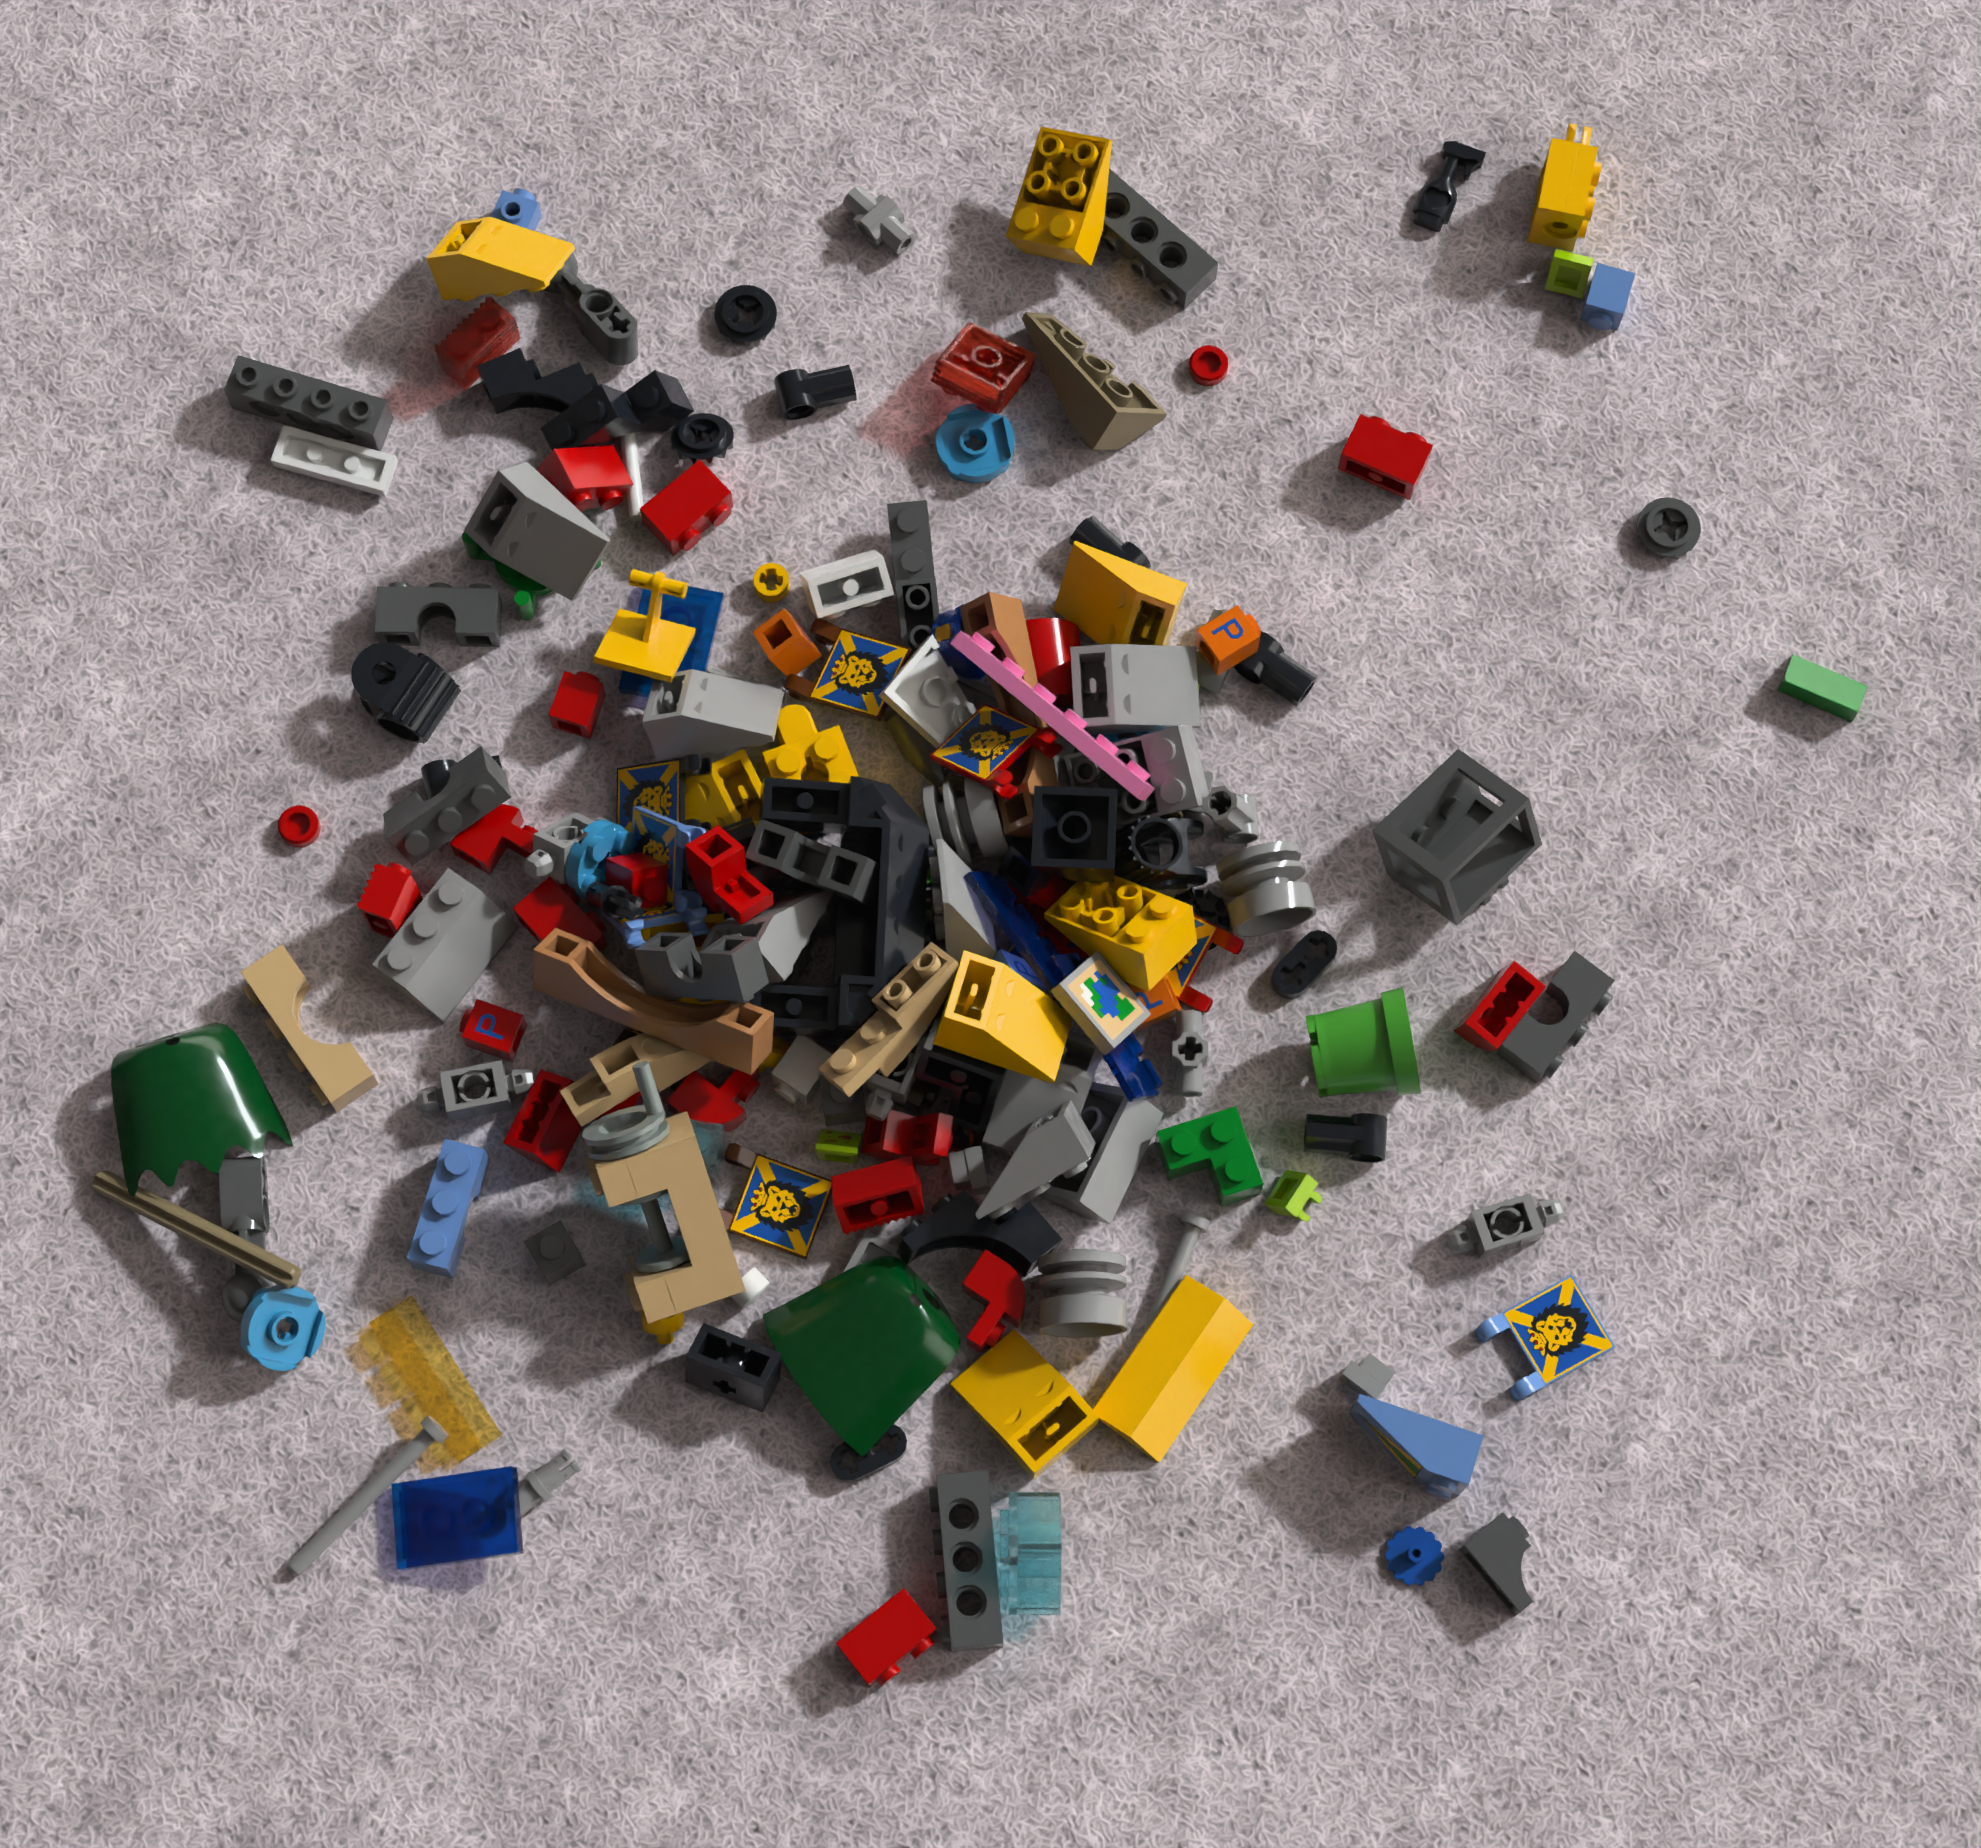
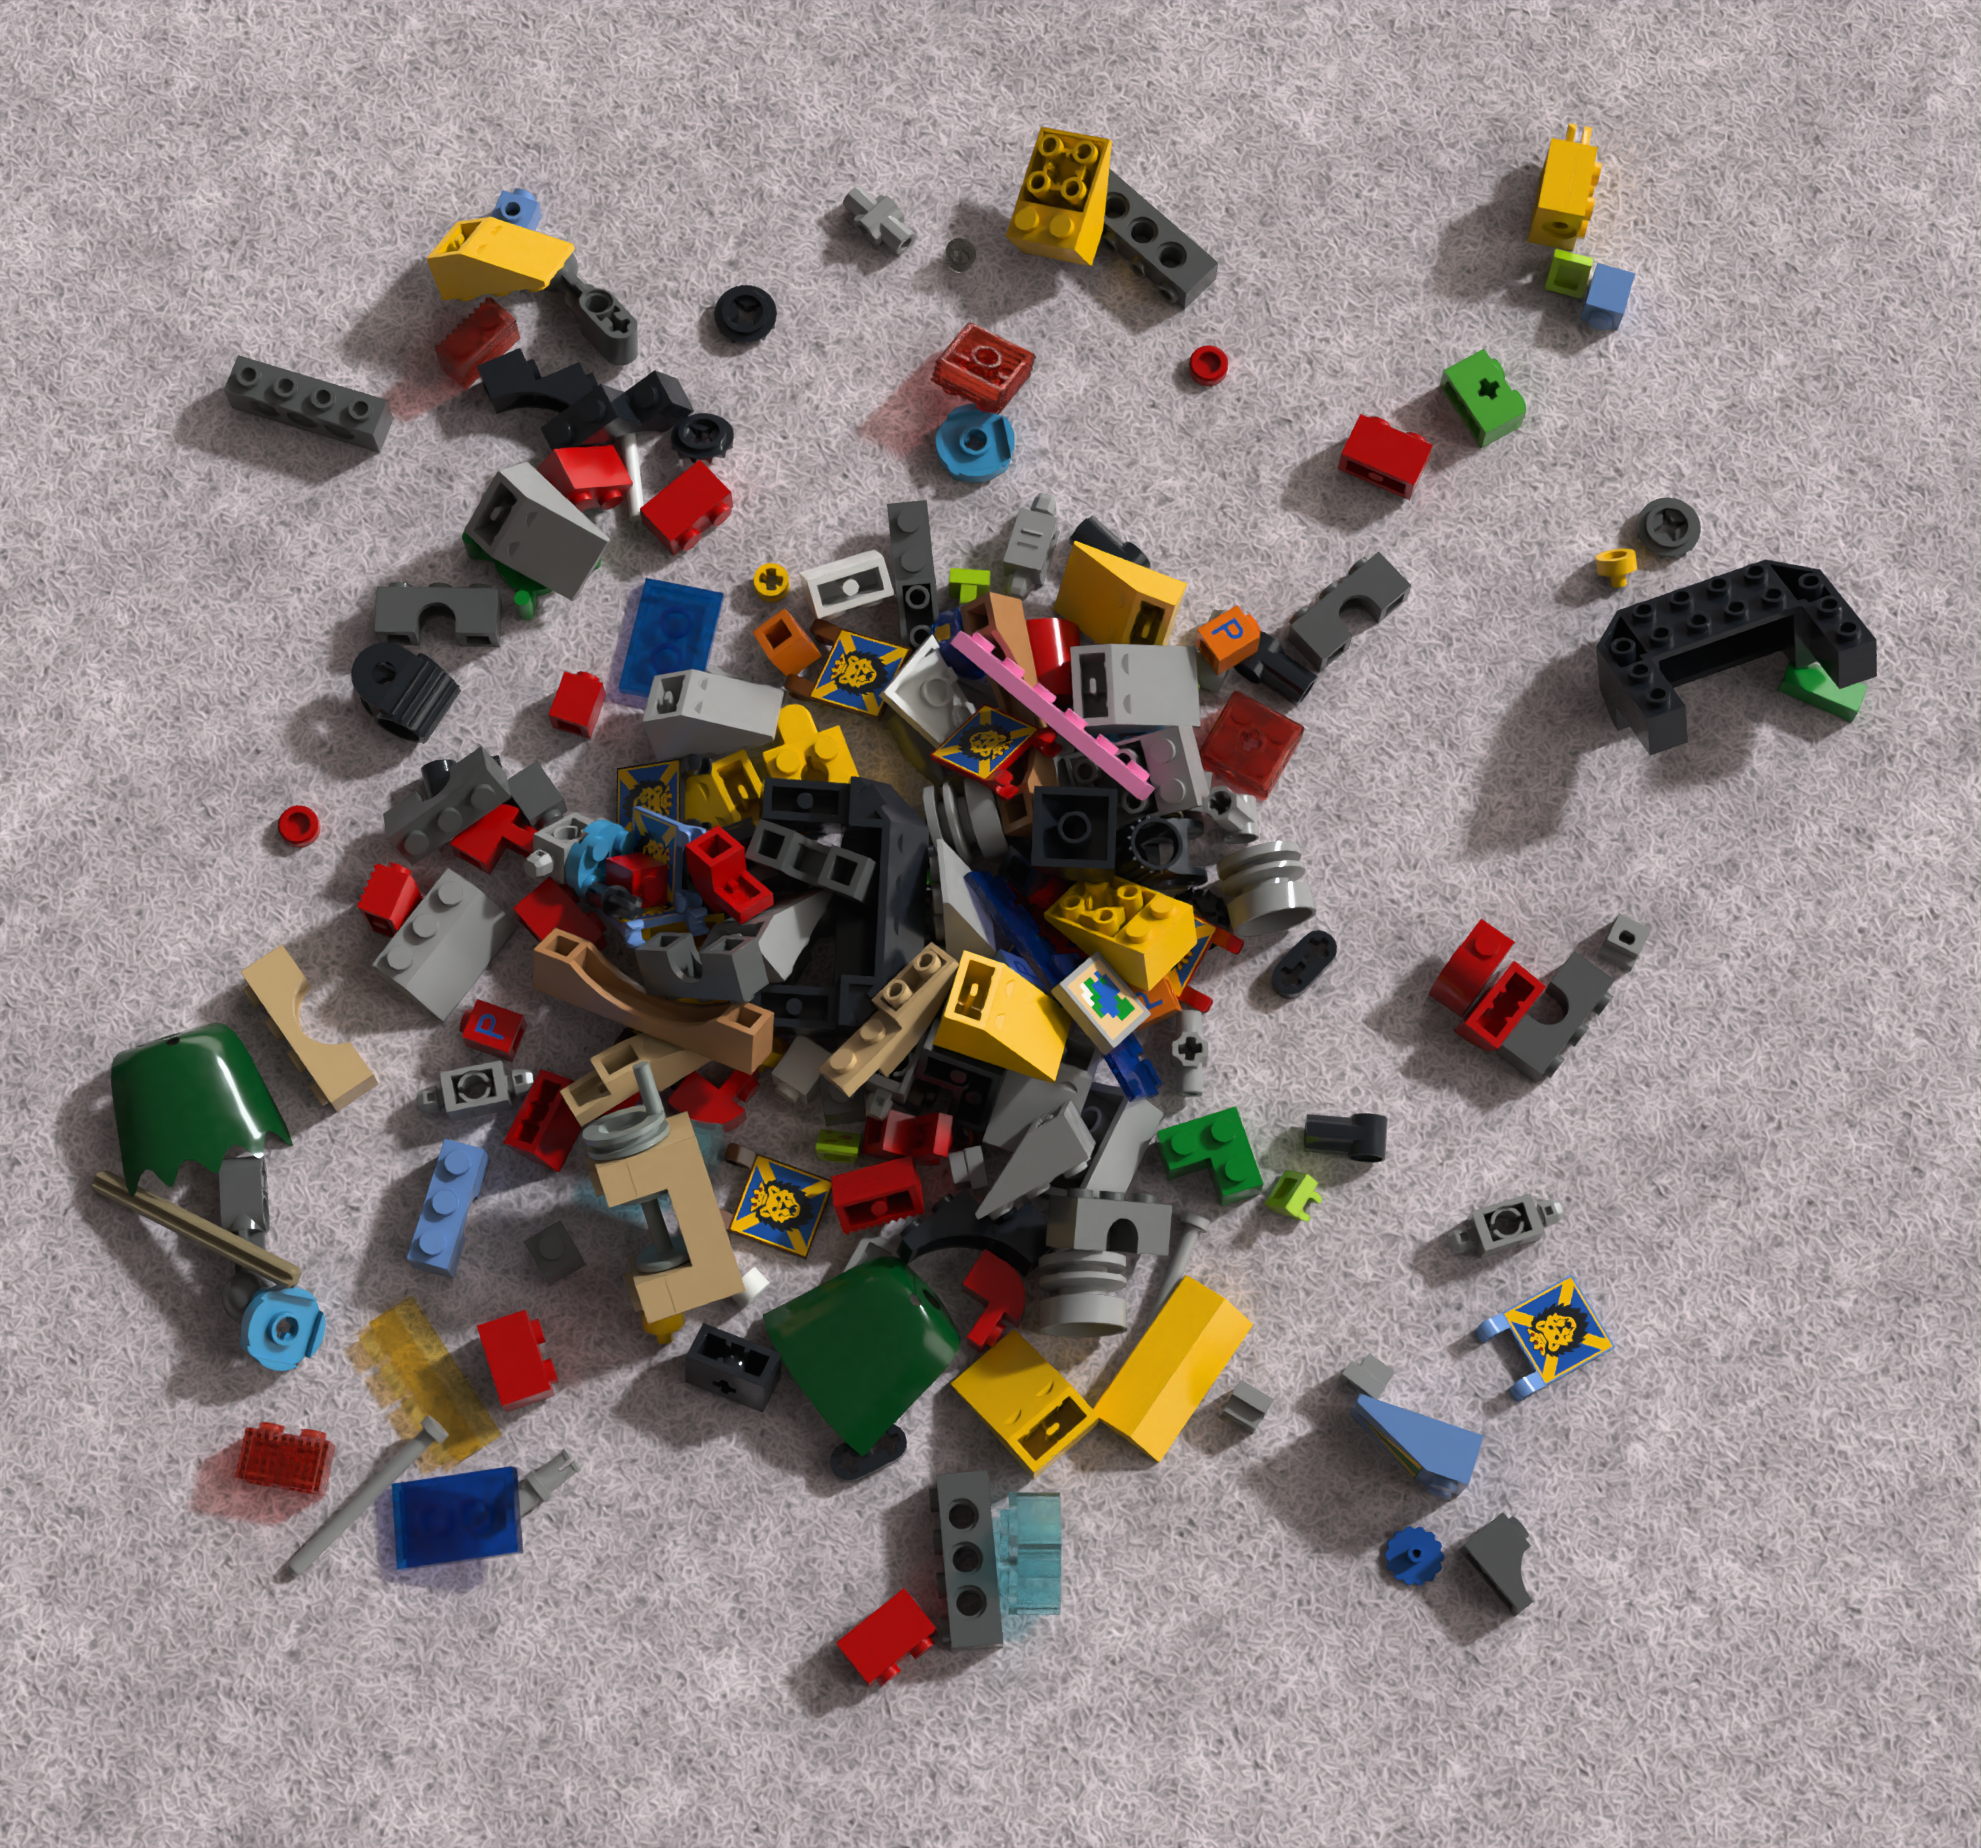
(285, 1459): none -> clear red brick
(334, 461): white plate -> none
(517, 1360): none -> red brick
(536, 797): none -> dark grey brick
(645, 642): yellow plate -> none
(805, 392): black piece -> none
(966, 255): none -> clear smoke hinge
(968, 584): none -> lime tile
(1031, 546): none -> light grey piece
(1084, 1222): none -> arch
(1092, 397): dark tan wedge -> none
(1247, 1406): none -> light grey piece
(1261, 766): none -> clear red brick
(1365, 1048): bright green piece -> none
(1371, 587): none -> dark grey arch
(1439, 195): black piece -> none
(1455, 842): dark grey piece -> none
(1470, 968): none -> red brick
(1483, 417): none -> bright green brick
(1616, 565): none -> yellow tile
(1618, 951): none -> light grey piece
(1719, 627): none -> black wedge

